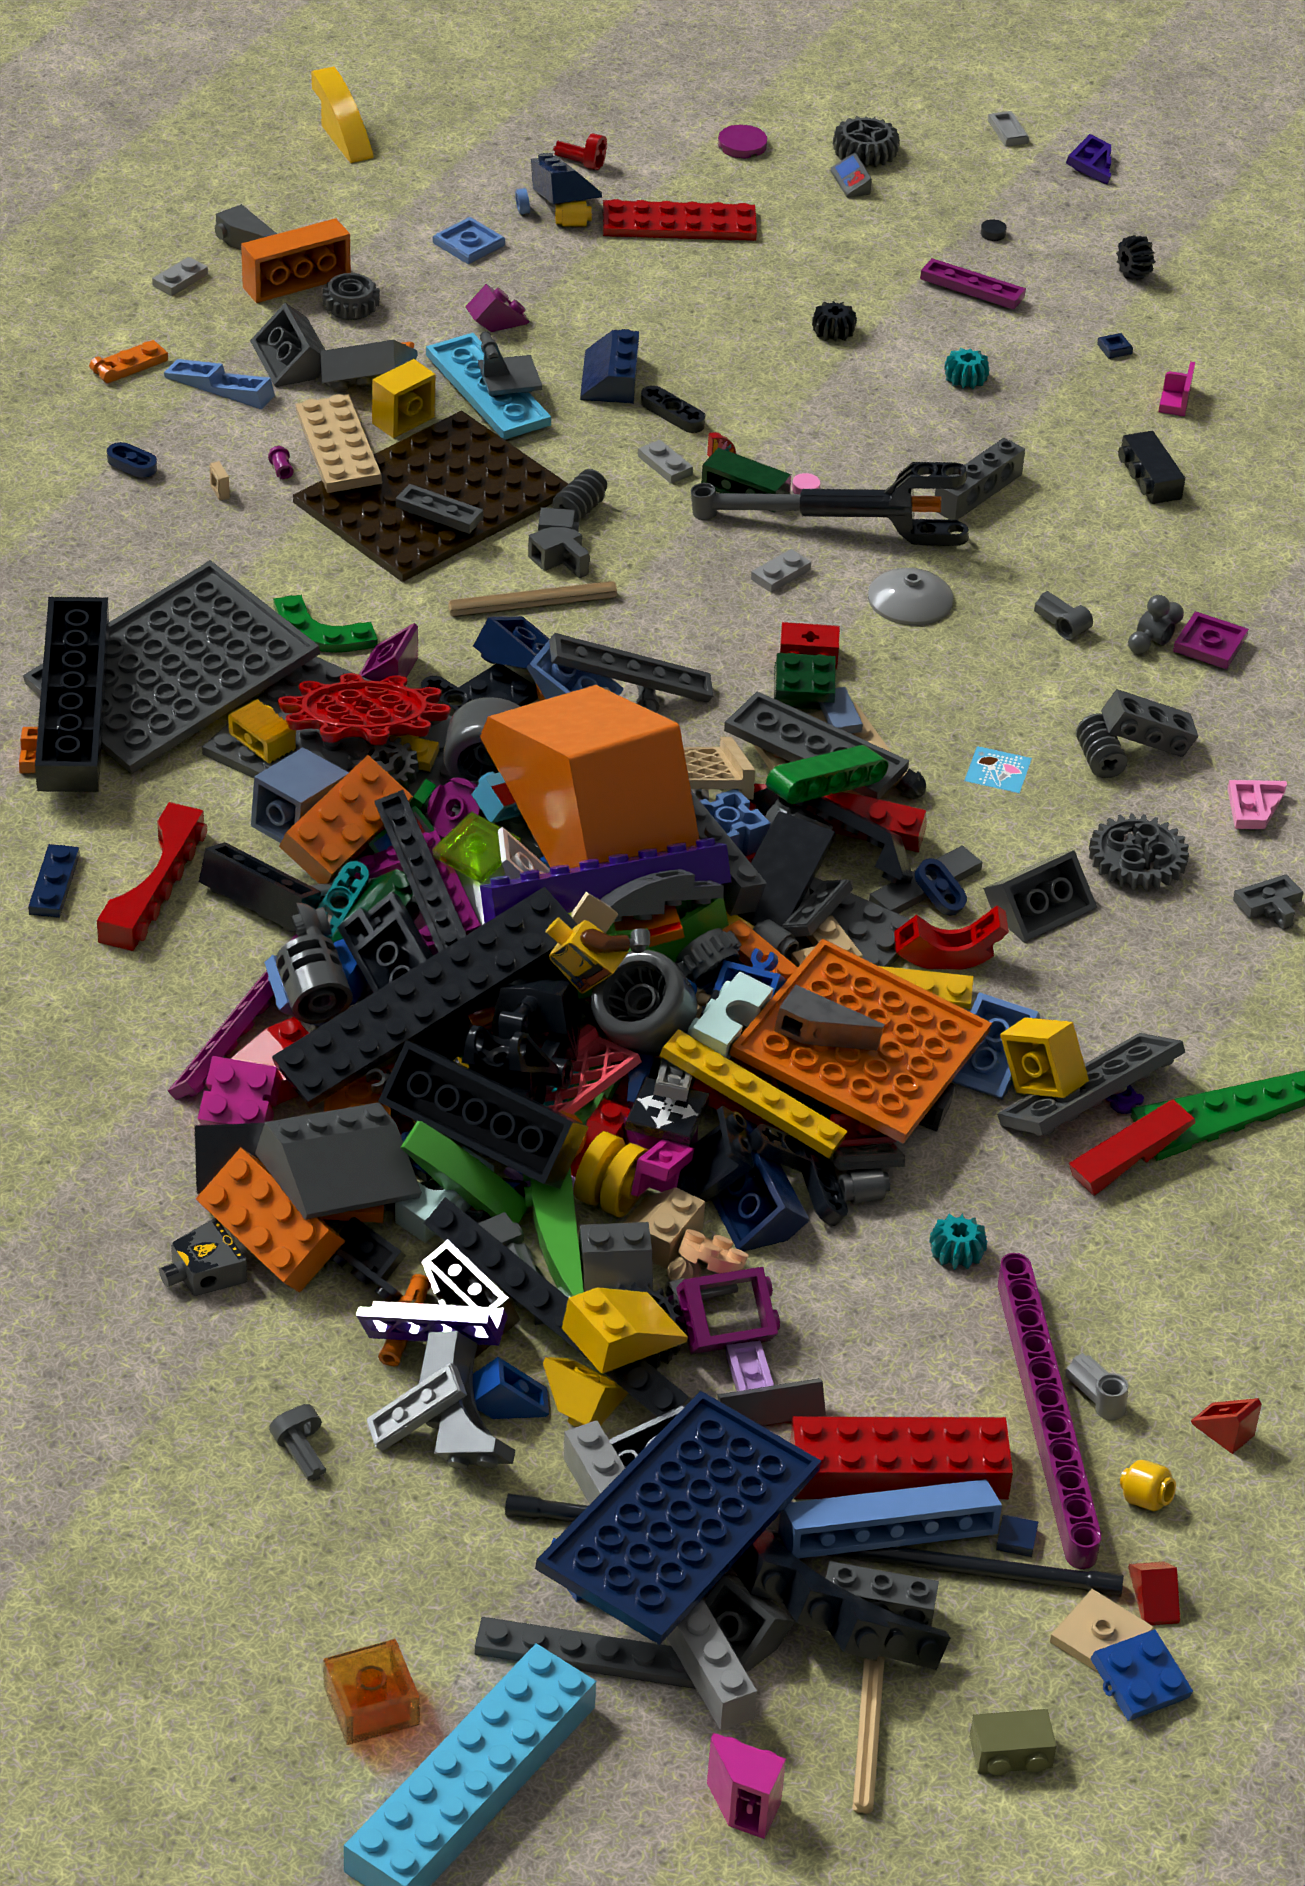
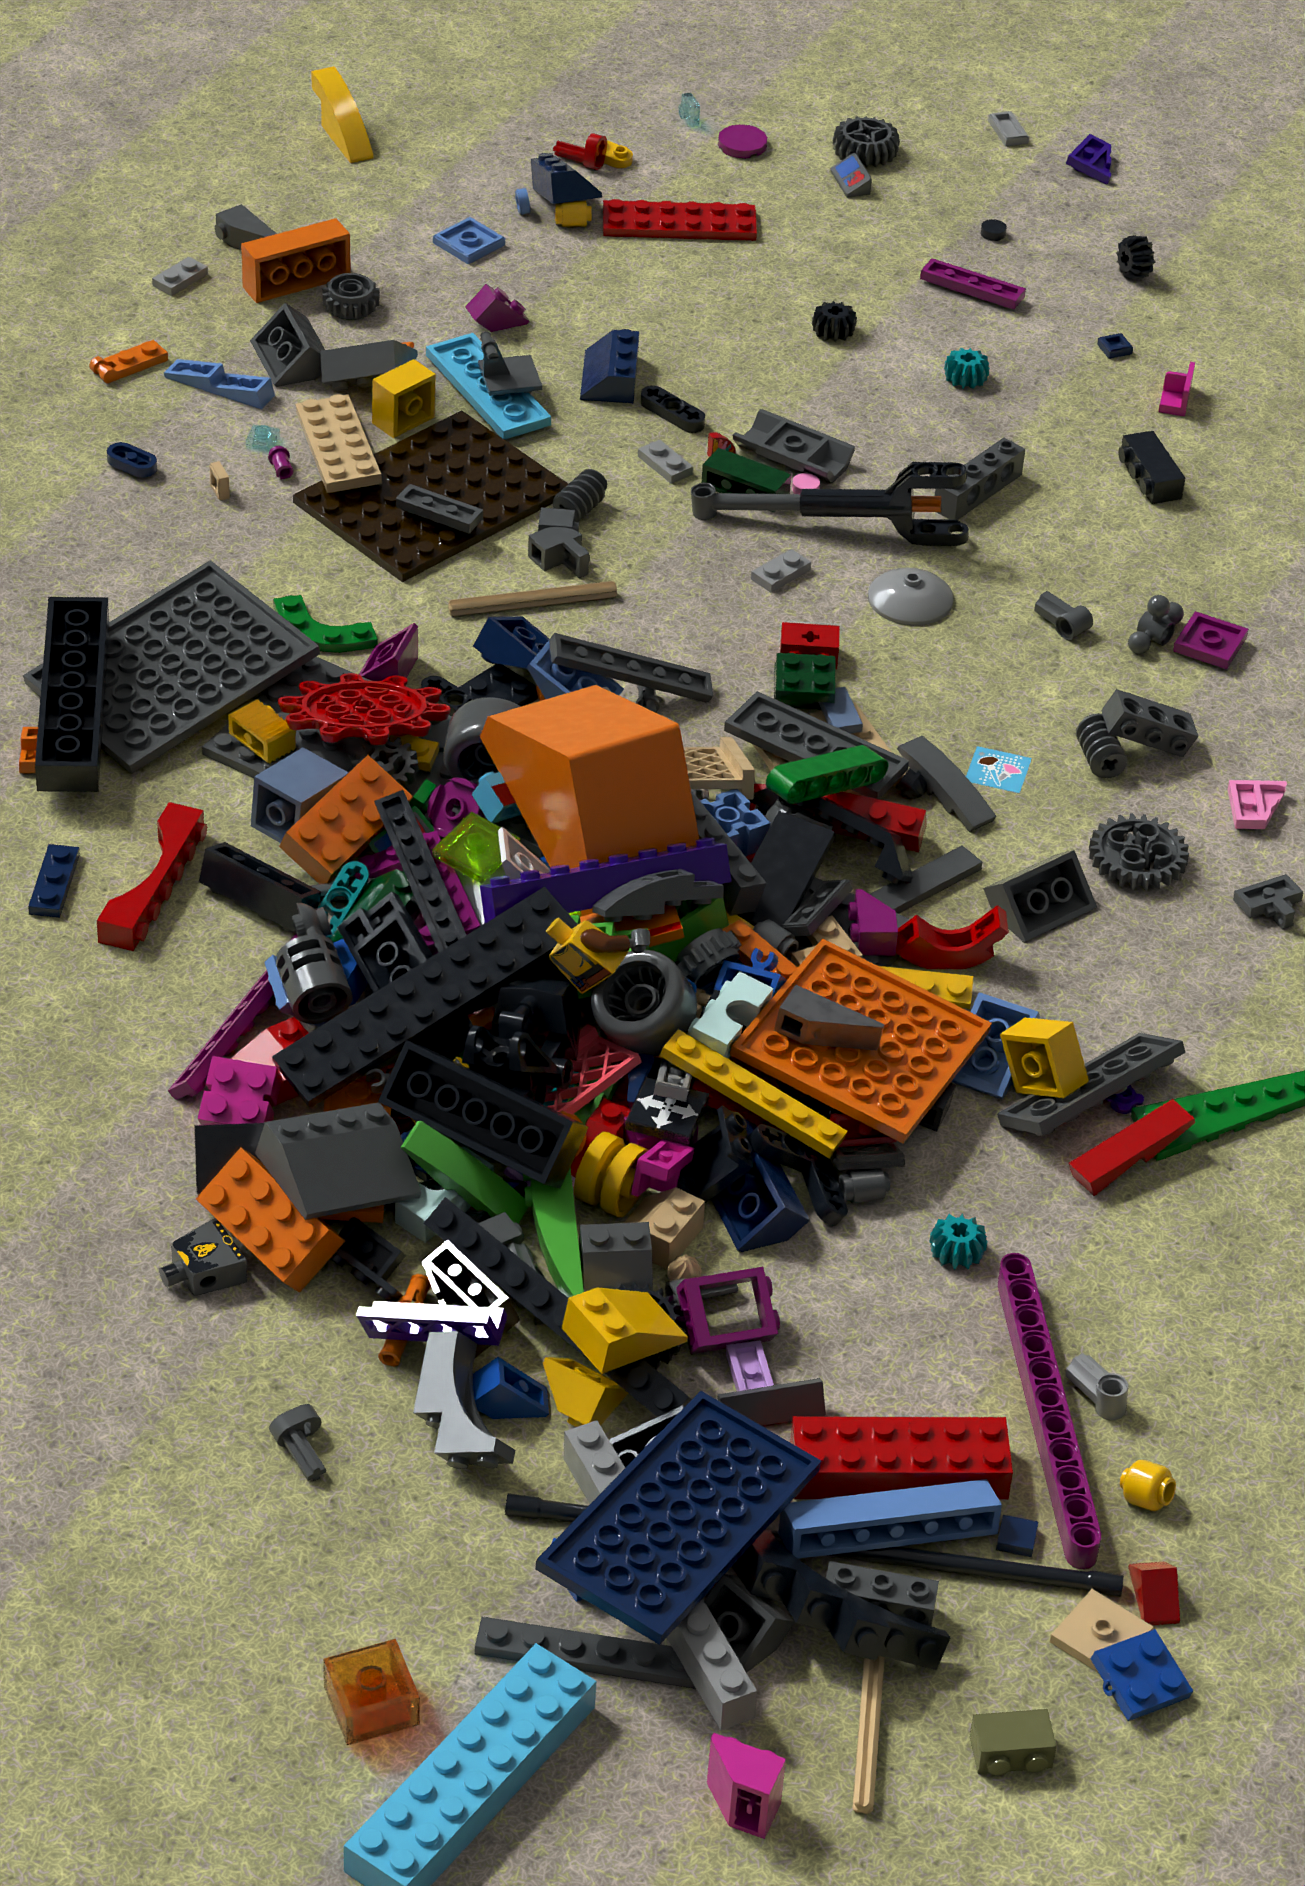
(262, 437): none -> clear light blue plate
(416, 1407): light grey tile -> none
(594, 911): tan slope -> none
(618, 155): none -> yellow plate
(689, 109): none -> clear light blue plate
(714, 1252): light nougat plate -> none
(796, 446): none -> dark grey piece
(873, 925): none -> magenta slope
(941, 886): dark blue plate -> none
(947, 783): none -> dark grey slope
(1229, 1422): red slope -> none

